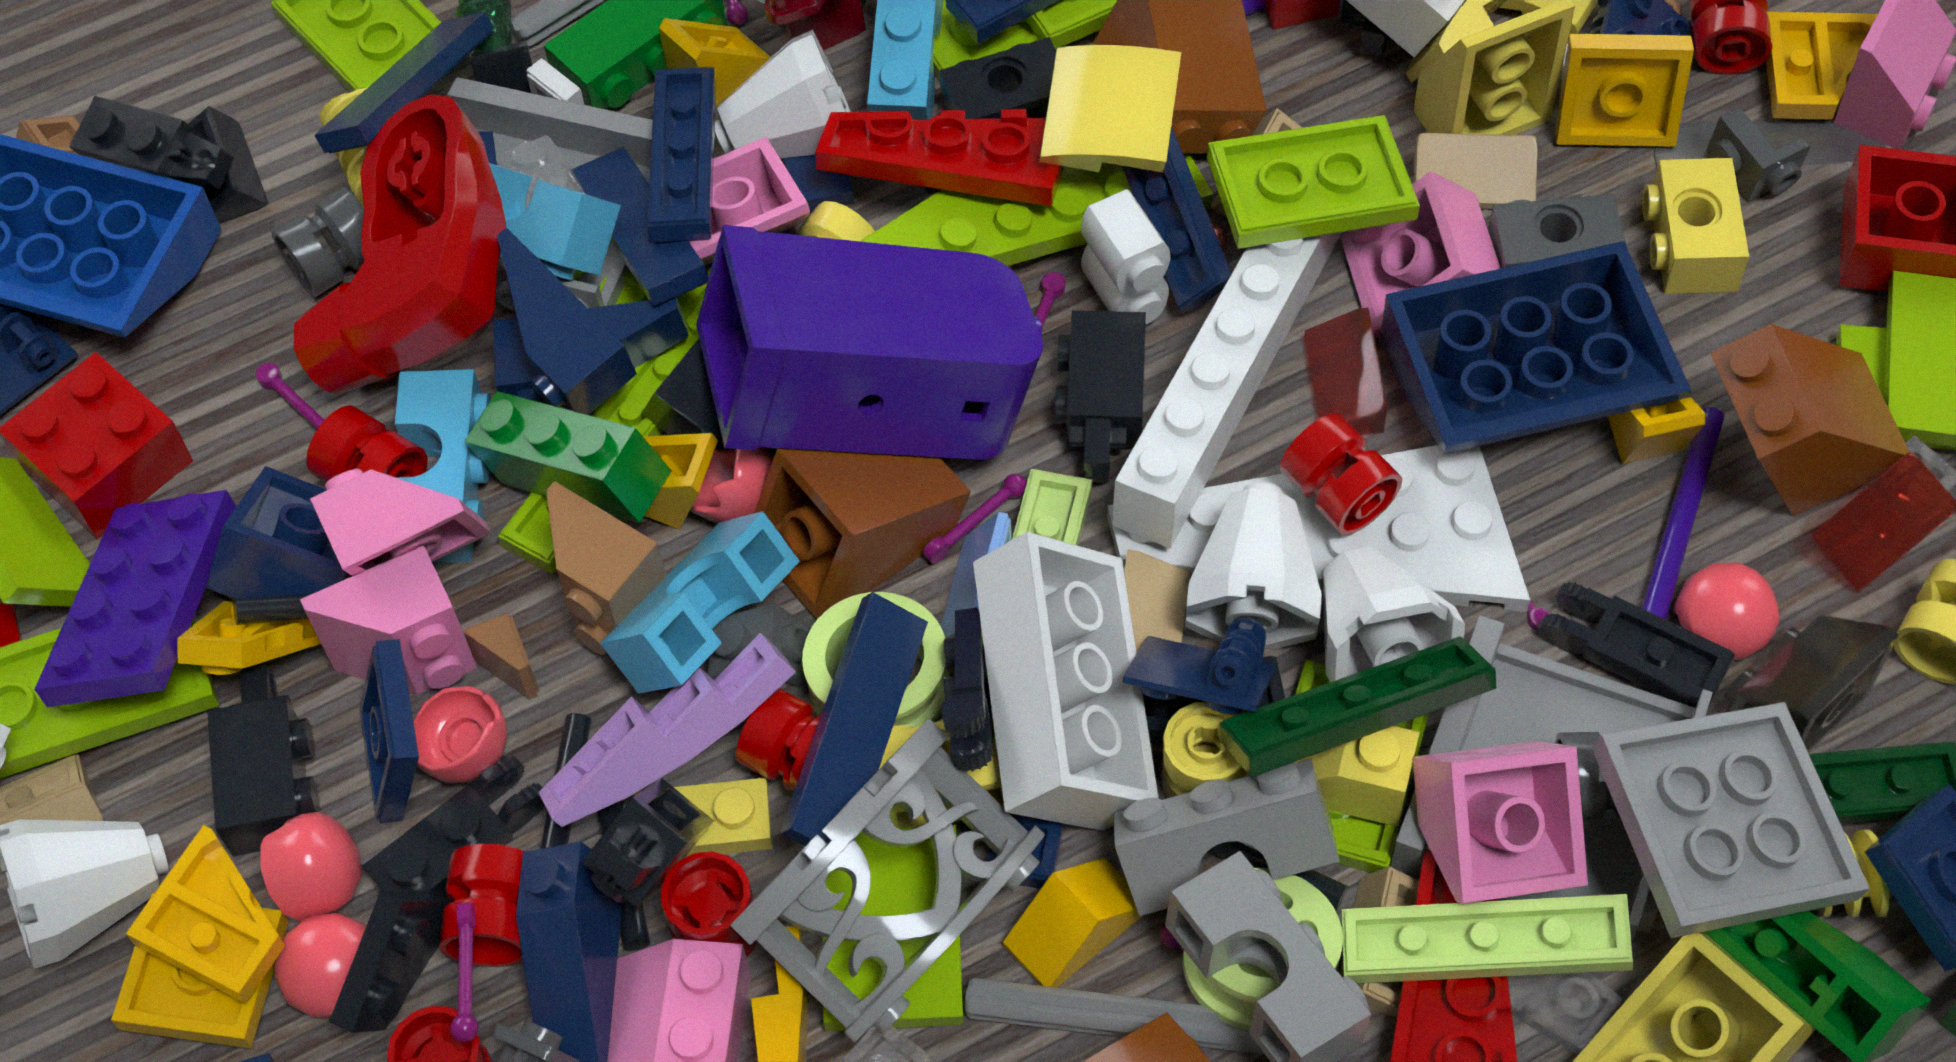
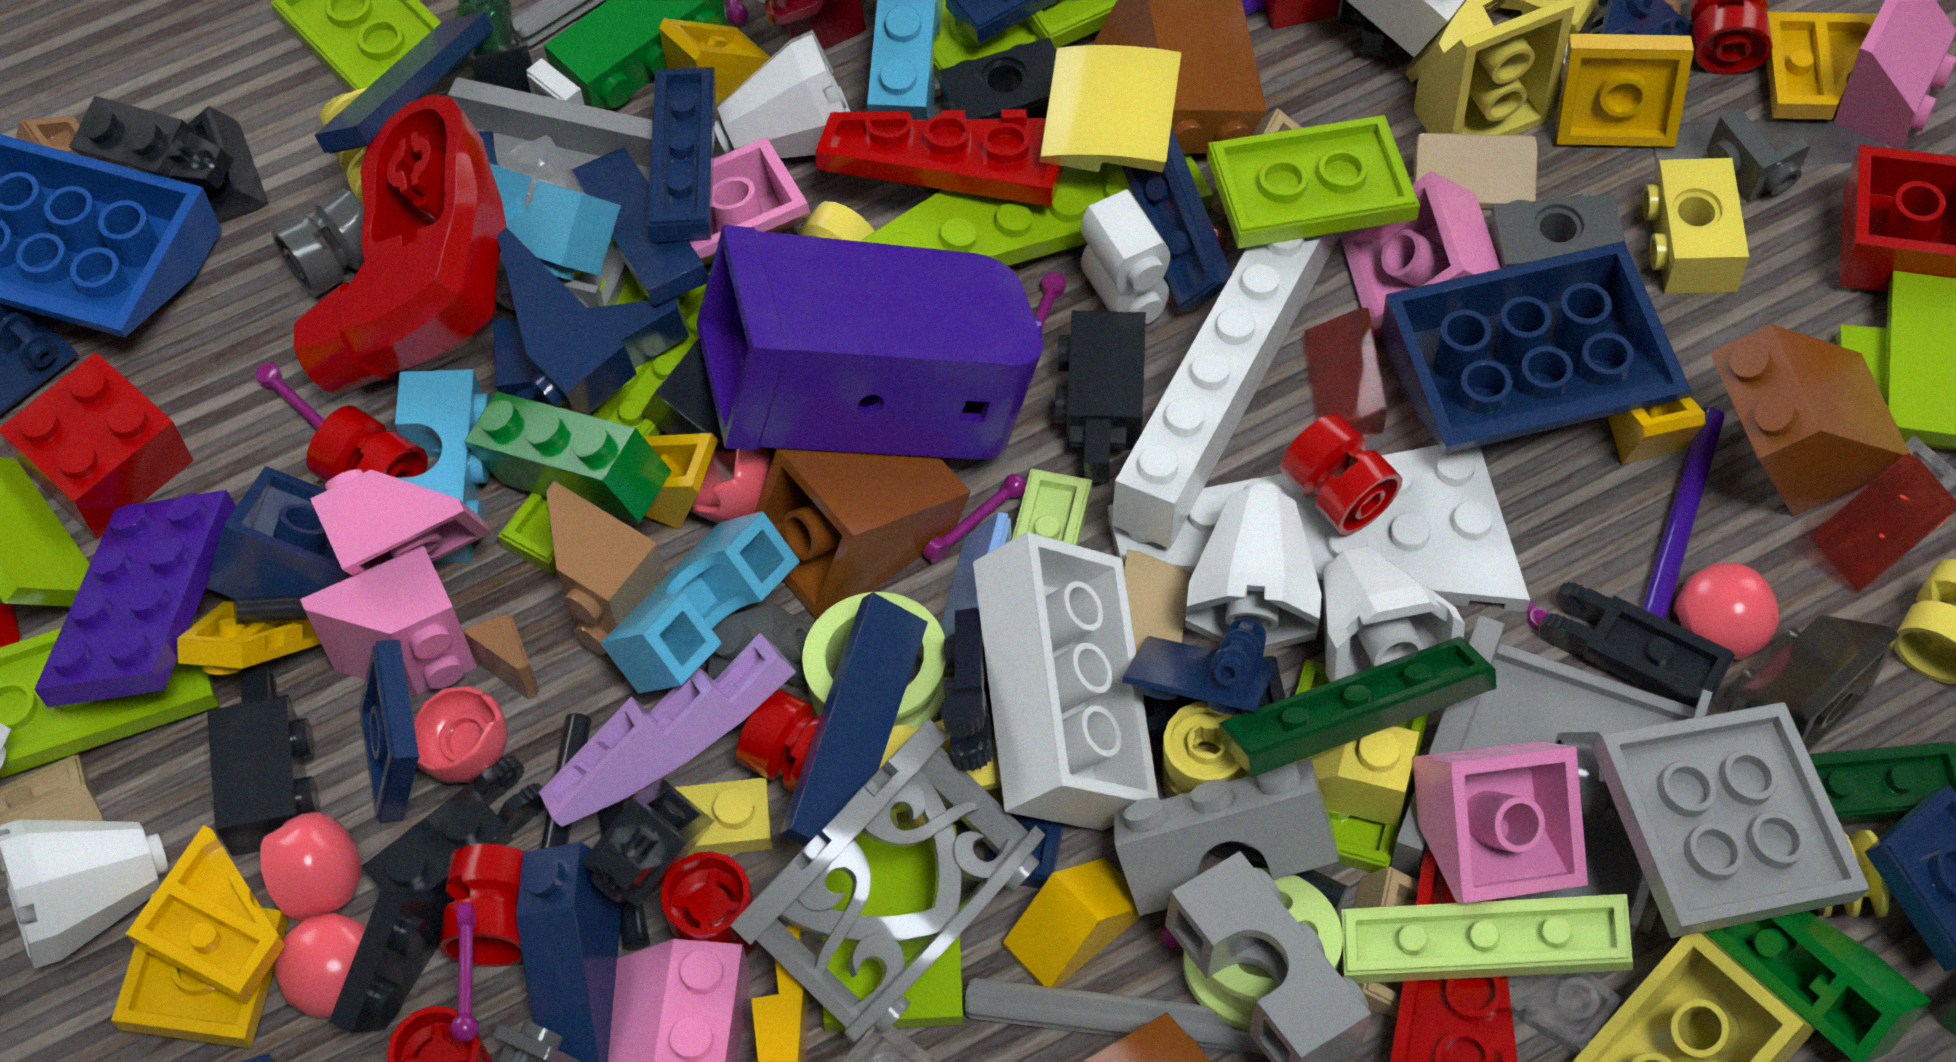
(818, 184): dark blue tile -> none

